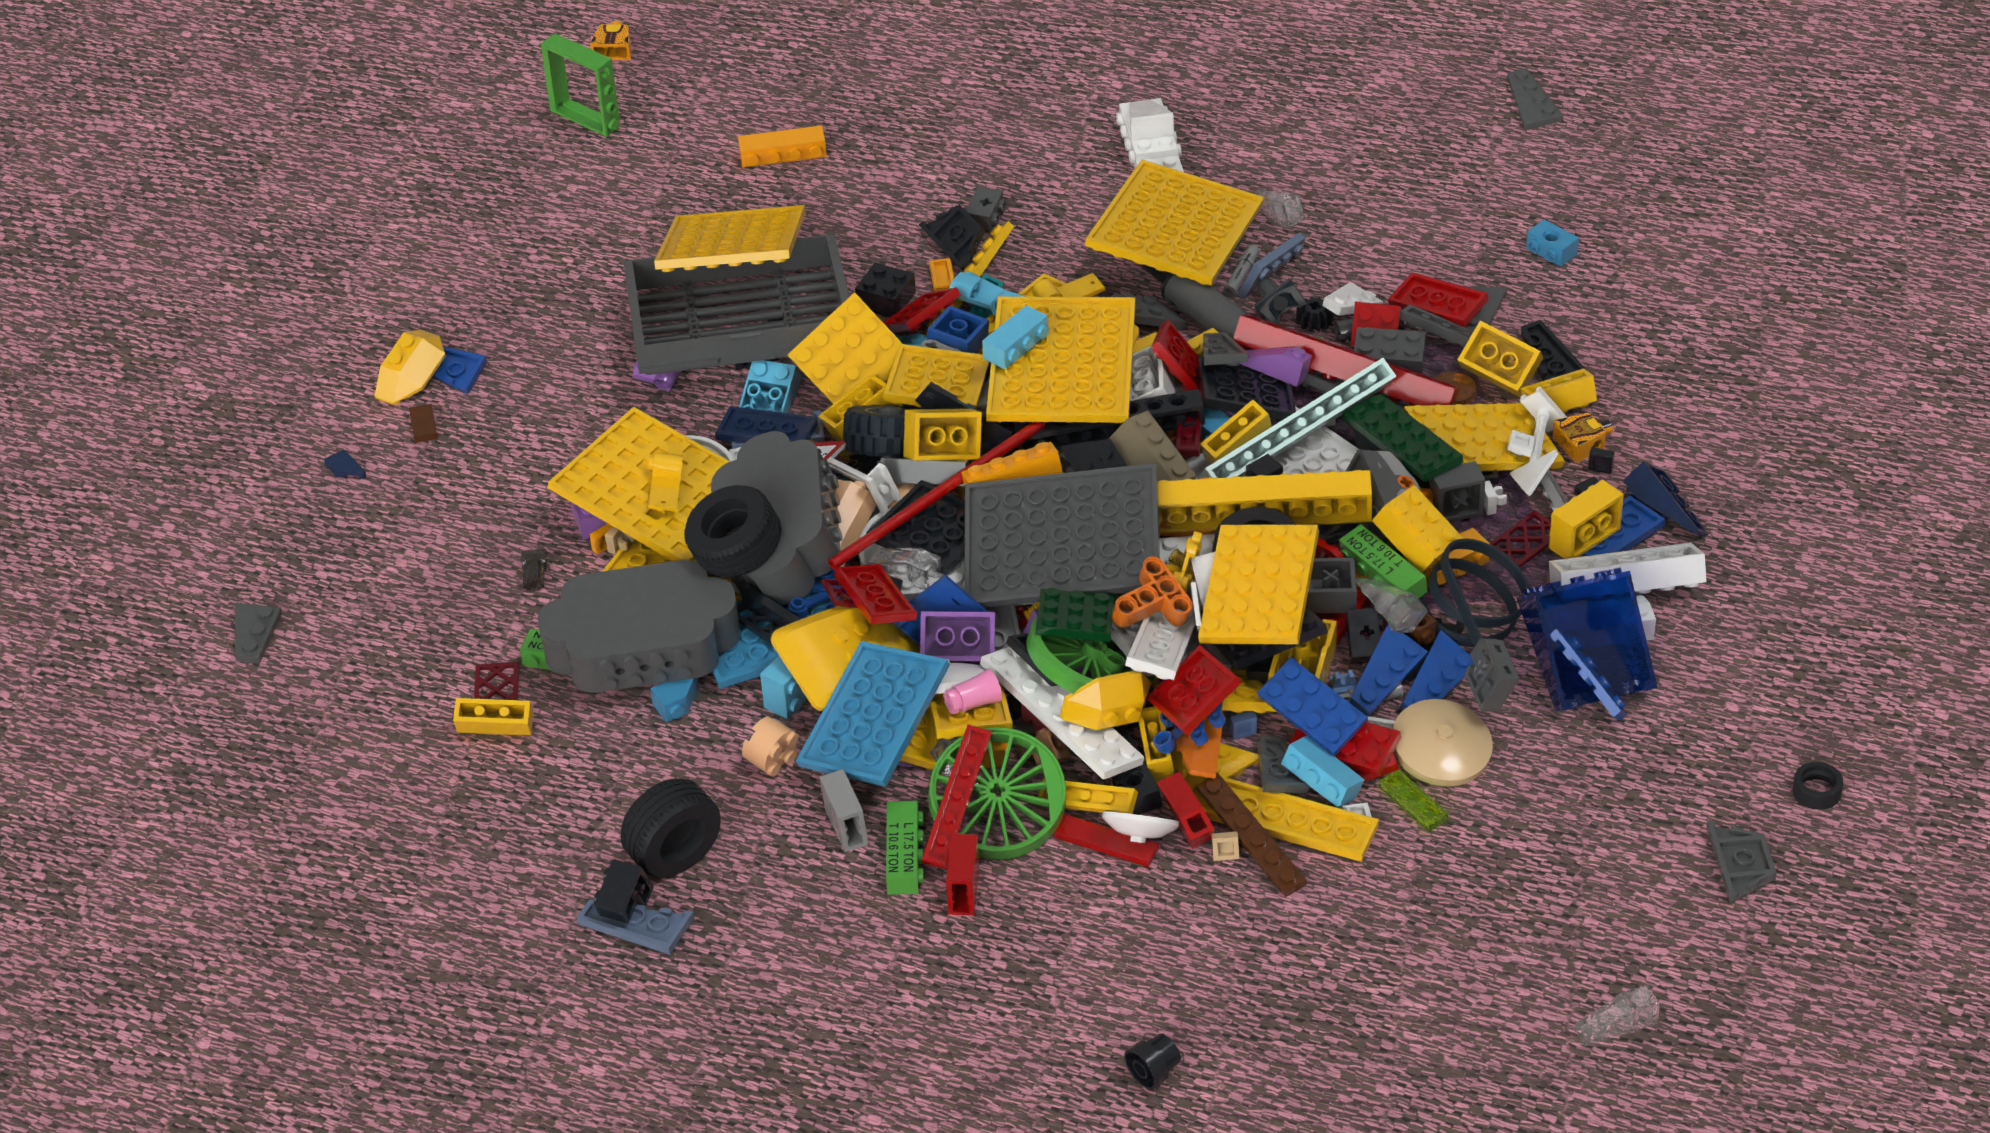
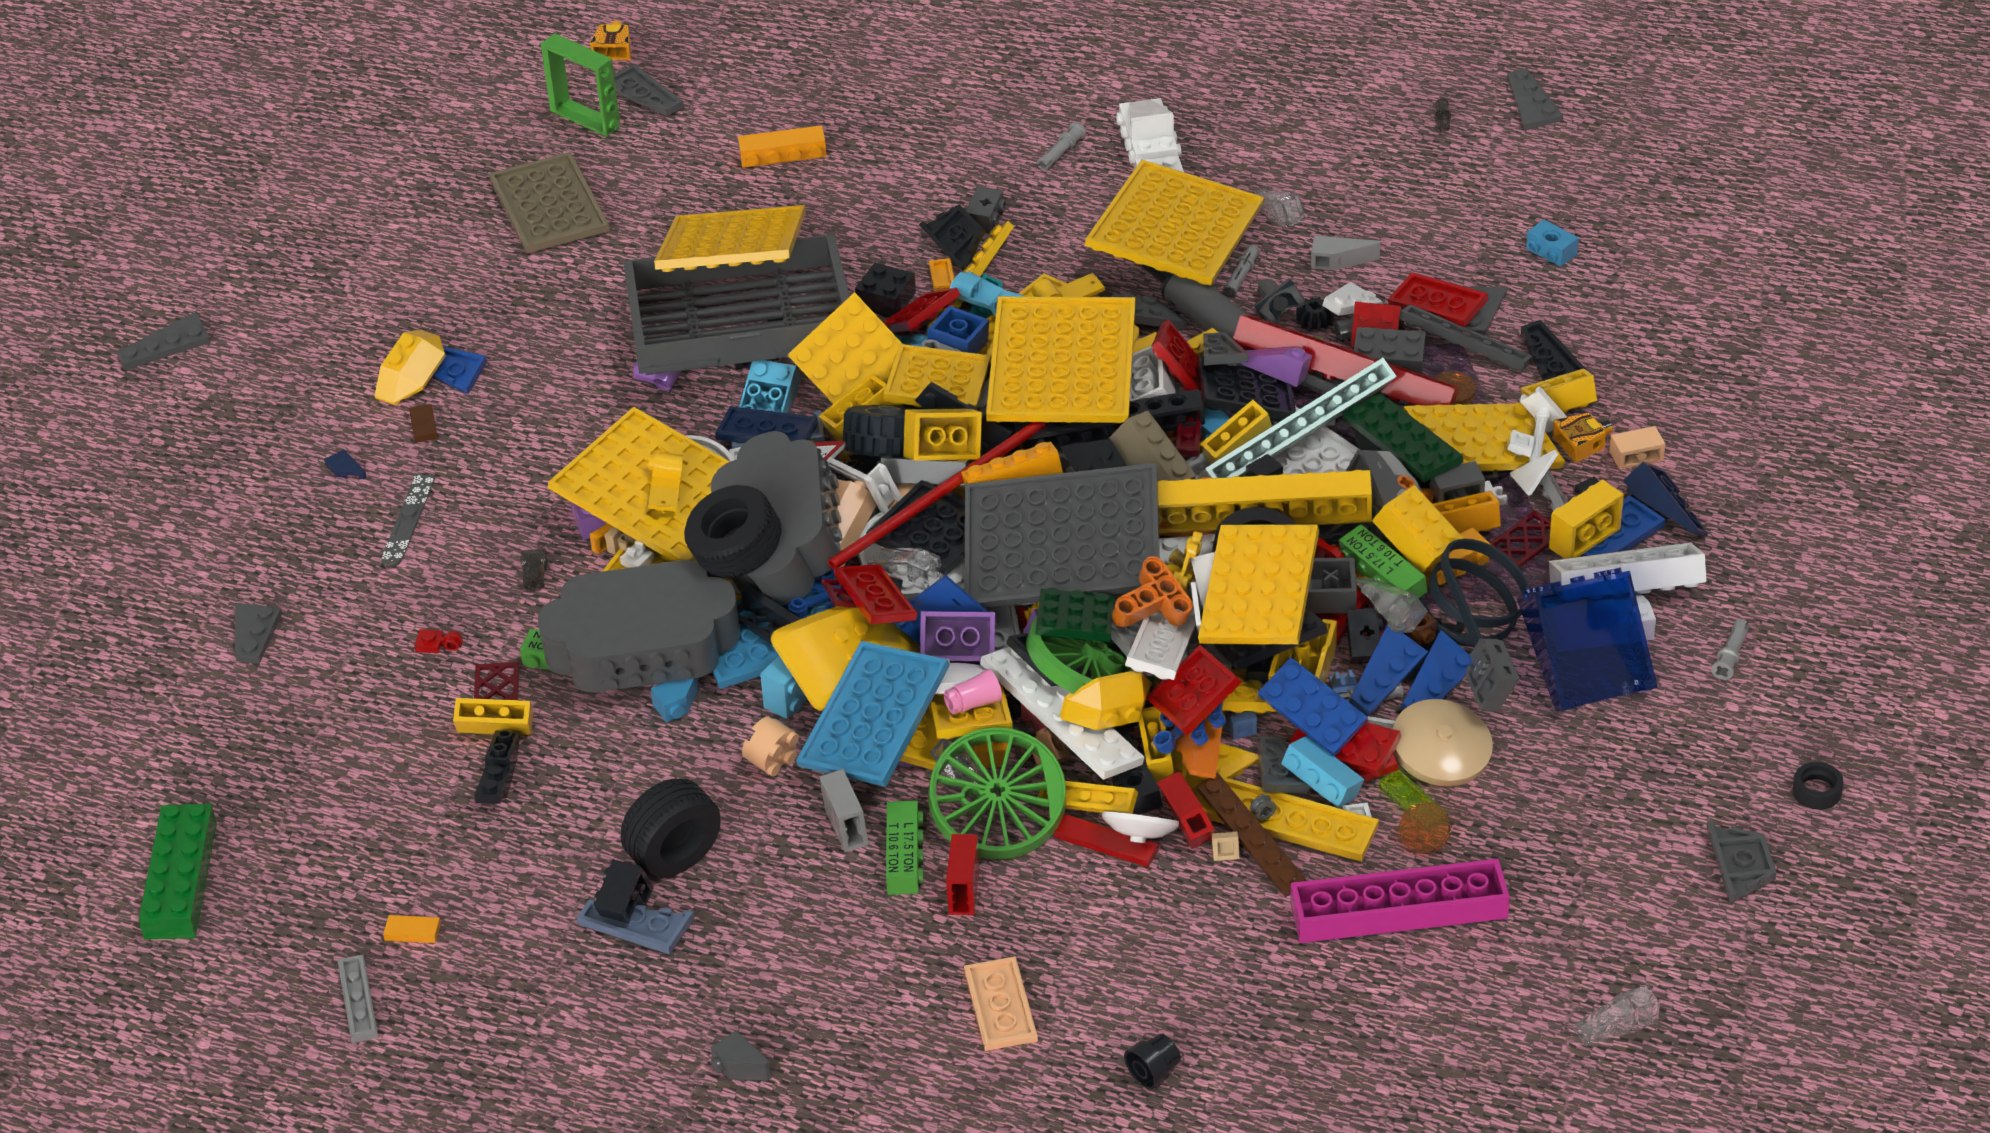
(173, 339): none -> dark grey wing
(178, 871): none -> green brick
(357, 998): none -> light grey tile
(407, 520): none -> dark grey piece
(411, 929): none -> light orange tile
(432, 640): none -> red plate
(499, 767): none -> black slope
(549, 202): none -> dark tan plate
(637, 556): none -> white tile
(643, 89): none -> dark grey wing
(739, 1059): none -> dark grey slope
(957, 795): red tile -> none
(1000, 1003): none -> light nougat tile
(1015, 337): medium azure brick -> none
(1066, 141): none -> light grey pin
(1263, 807): none -> dark grey bush
(1271, 263): sand blue wing -> none
(1338, 253): none -> light grey slope
(1399, 900): none -> dark pink brick
(1425, 827): none -> clear orange tile
(1442, 115): none -> clear smoke axle
(1472, 511): none -> light orange brick
(1500, 358): yellow brick -> none
(1587, 666): blue wing -> none
(1601, 460): black tile -> none
(1636, 446): none -> light nougat brick
(1729, 655): none -> light grey pin

